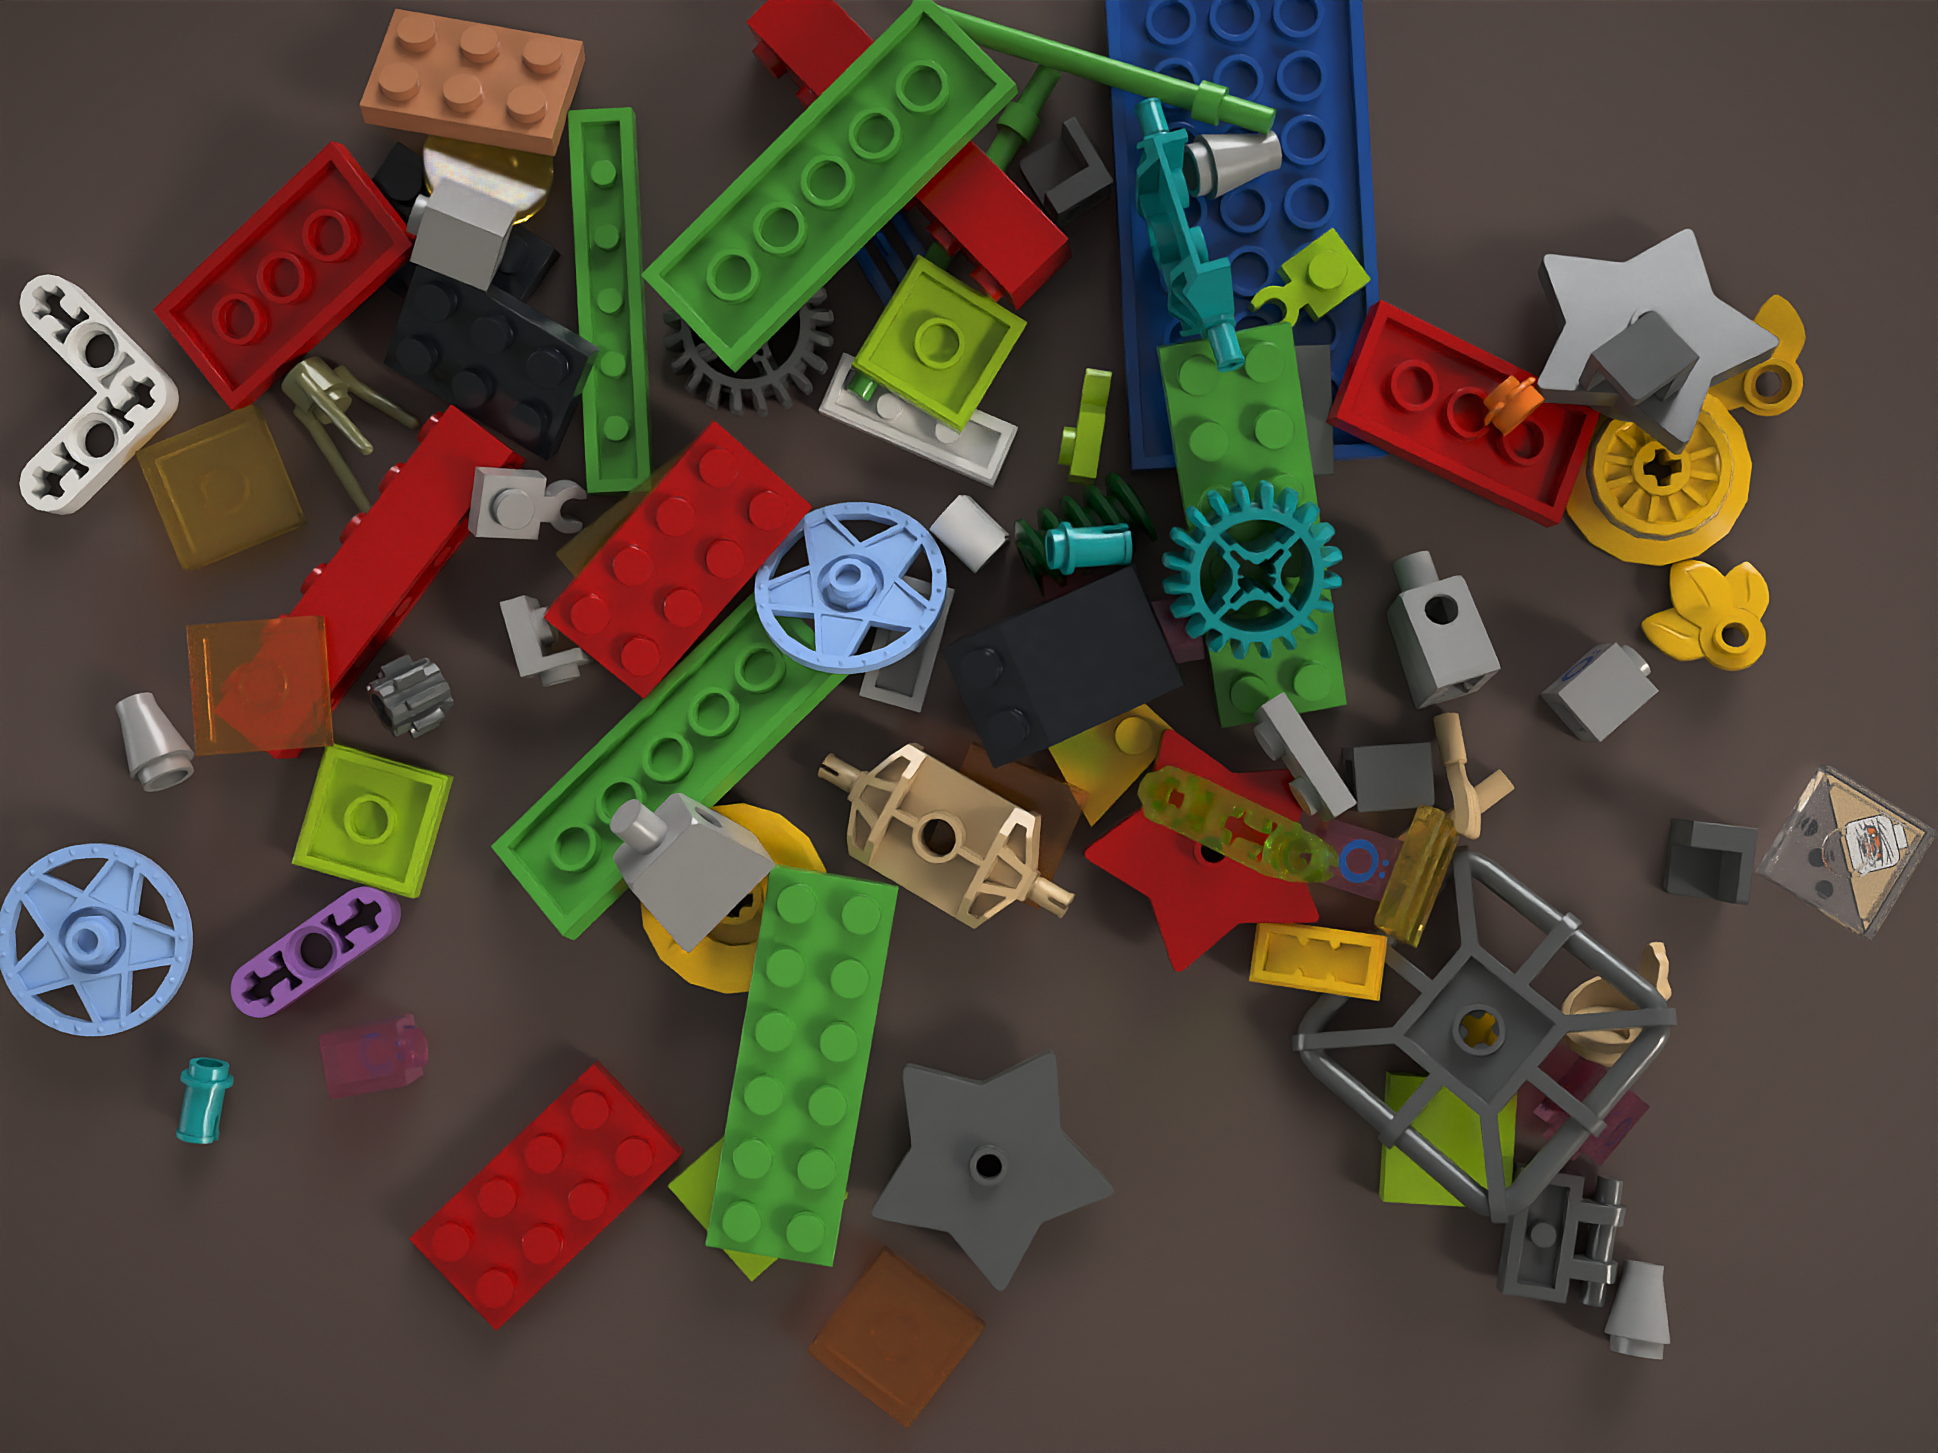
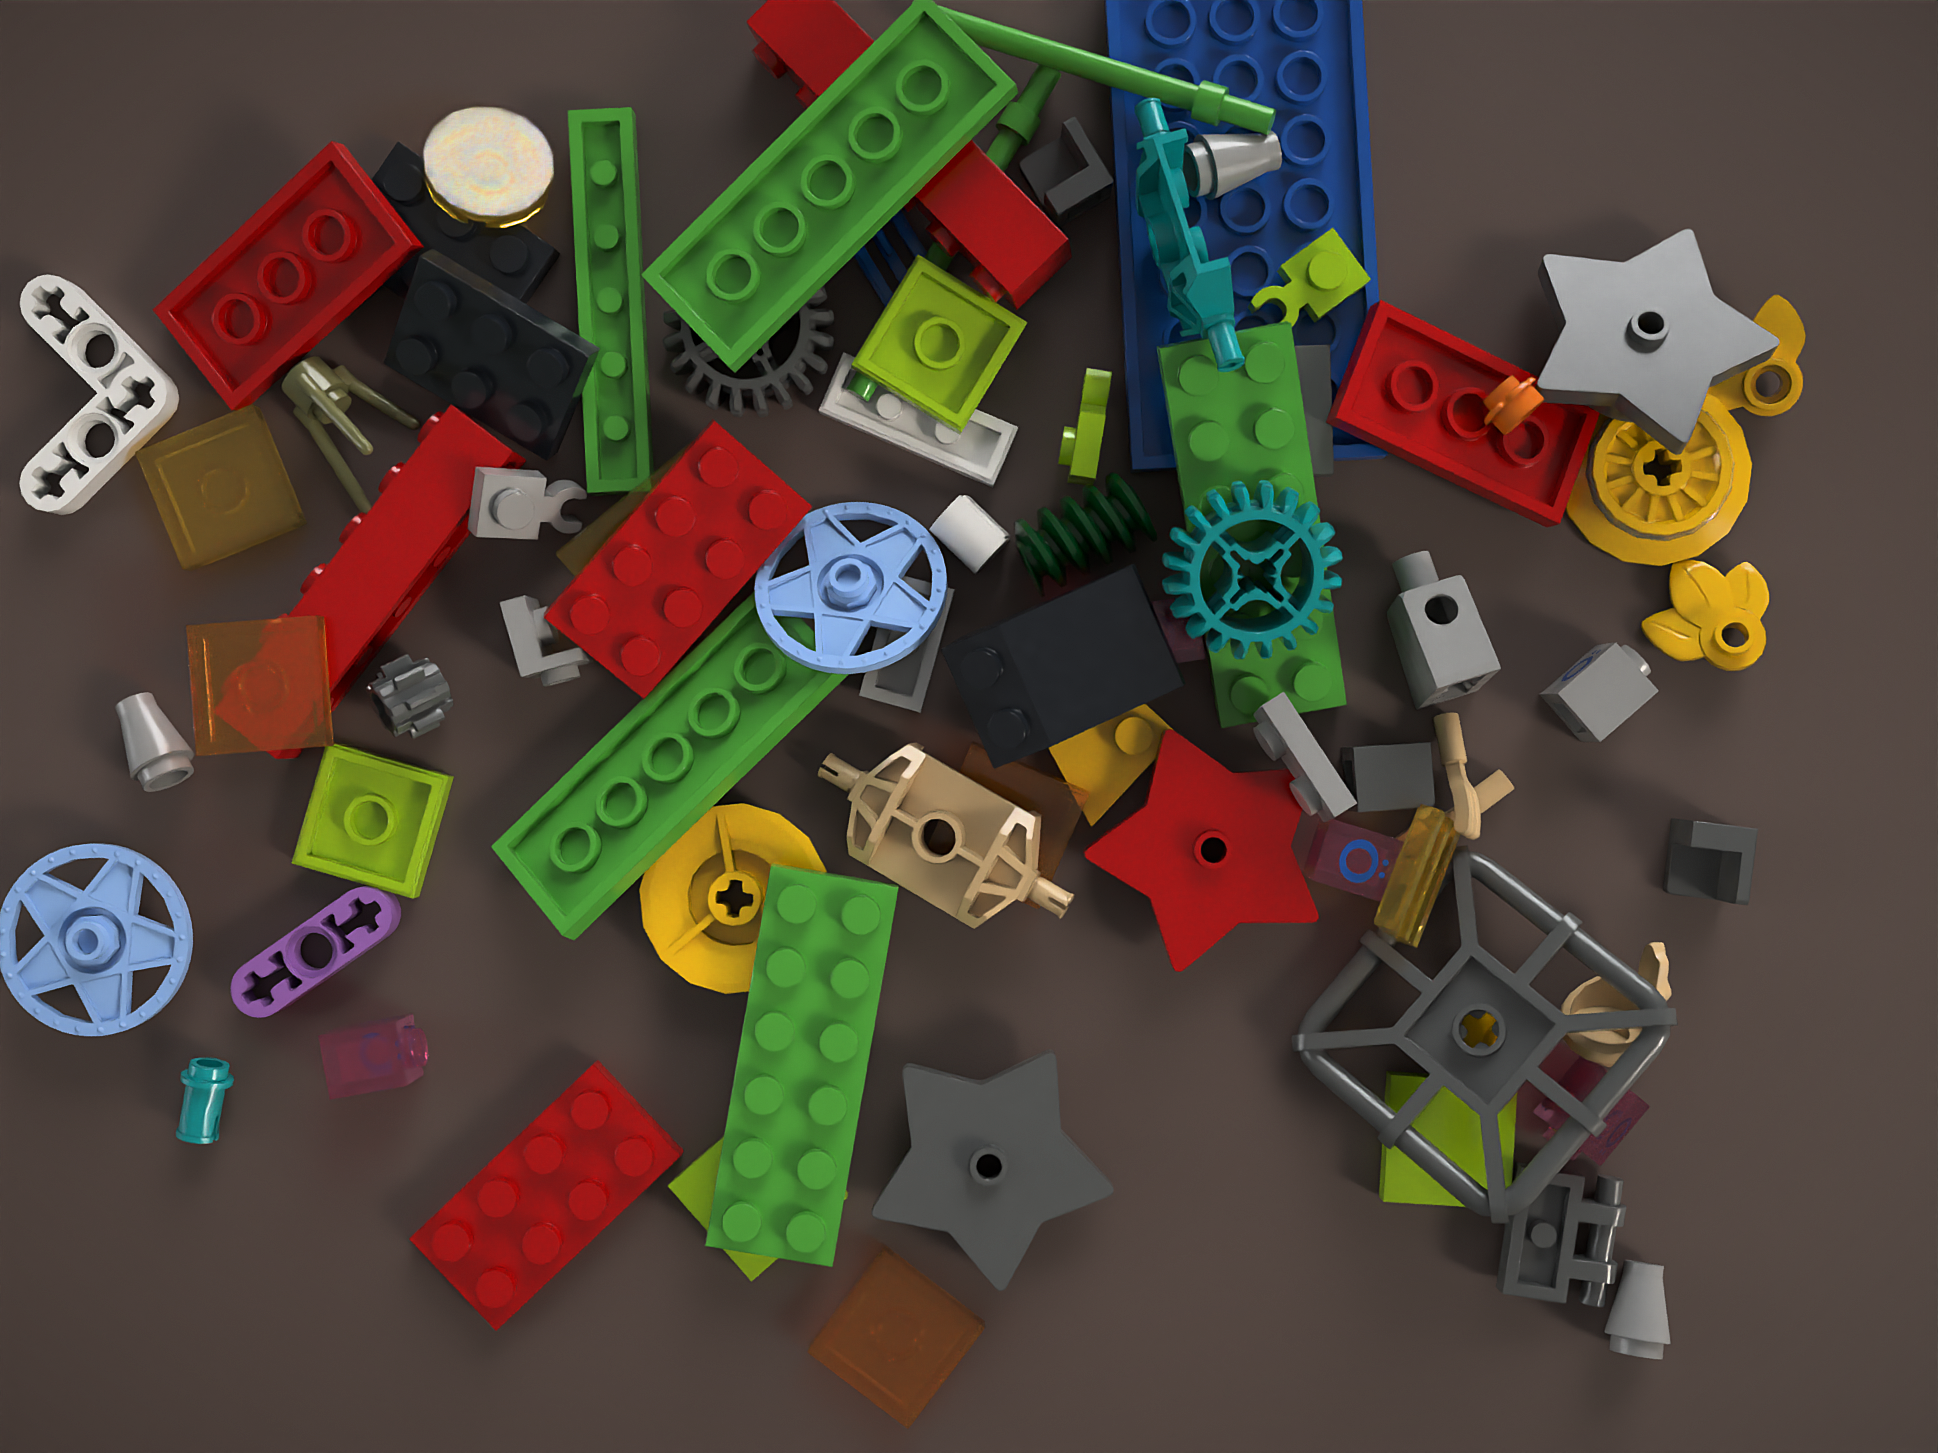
(461, 232): light grey brick -> none
(473, 82): nougat plate -> none
(687, 863): light grey torso -> none
(1087, 546): teal pin -> none
(1204, 819): clear neon green beam -> none
(1319, 959): yellow plate -> none
(1642, 361): dark grey panel -> none
(1846, 851): clear tile -> none

